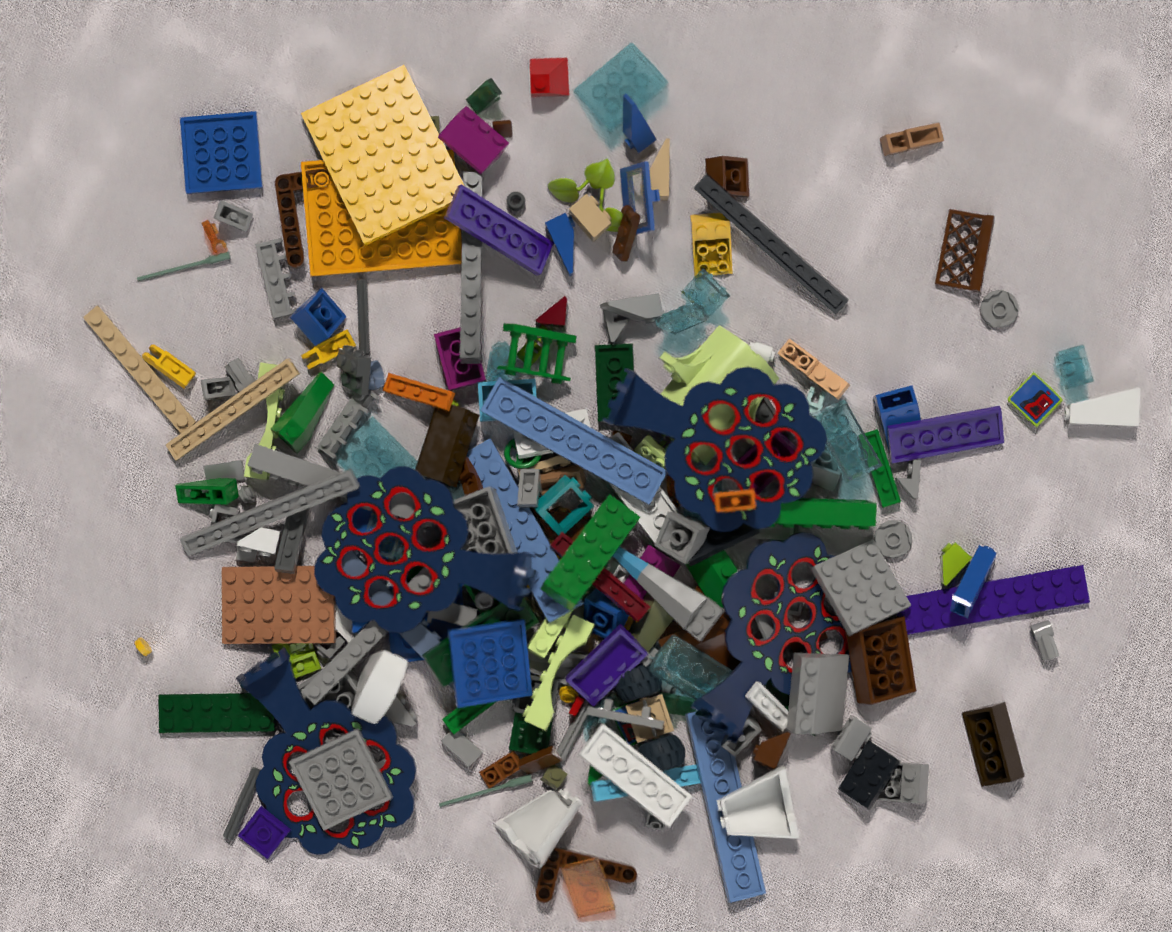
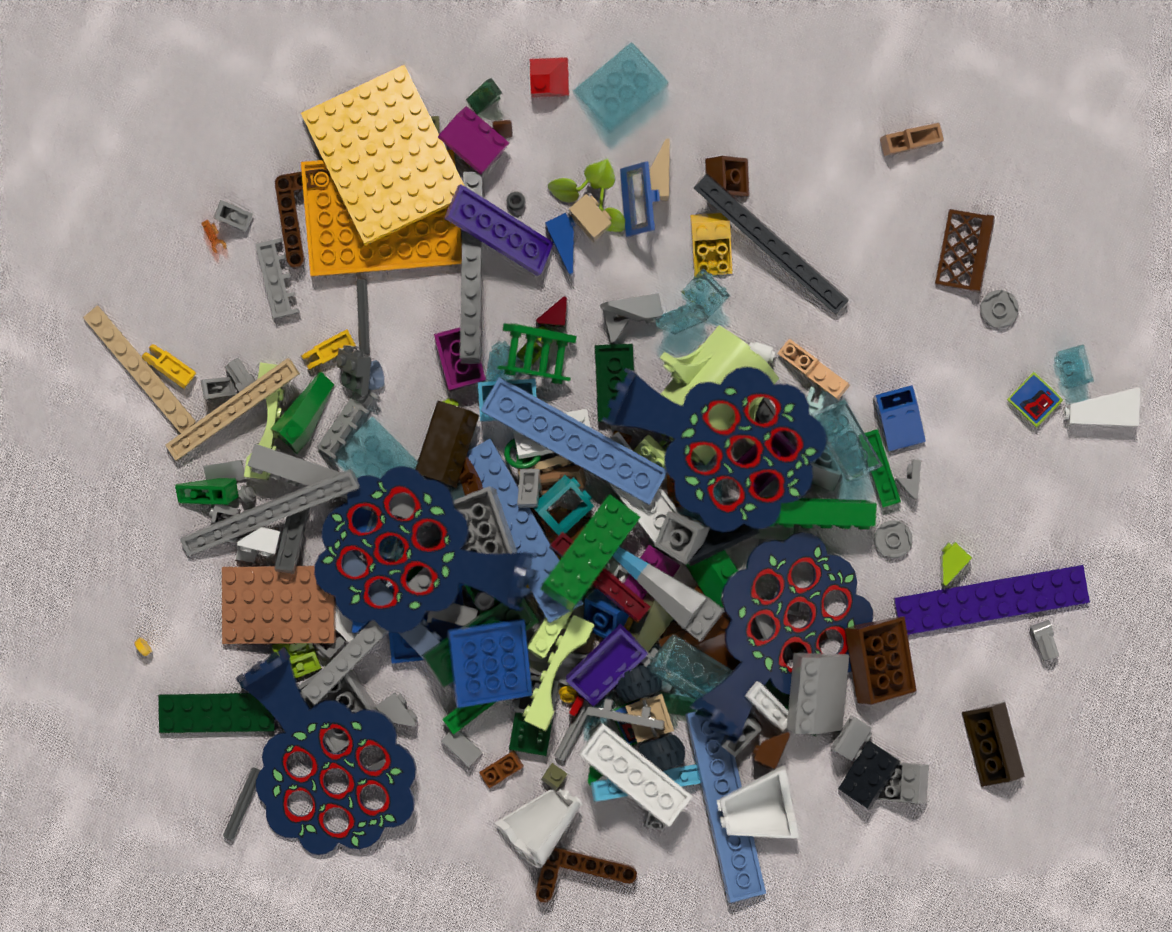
(209, 260): sand green piece -> none
(221, 152): blue plate -> none
(264, 832): dark purple plate -> none
(318, 317): blue slope -> none
(341, 779): light grey plate -> none
(378, 685): white piece -> none
(418, 391): orange tile -> none
(512, 783): sand green piece -> none
(539, 760): reddish brown slope -> none
(588, 887): clear orange tile -> none
(626, 233): reddish brown plate -> none
(635, 126): blue slope -> none
(735, 500): orange brick -> none
(861, 587): light grey plate -> none
(945, 434): dark purple plate -> none
(973, 581): blue slope -> none

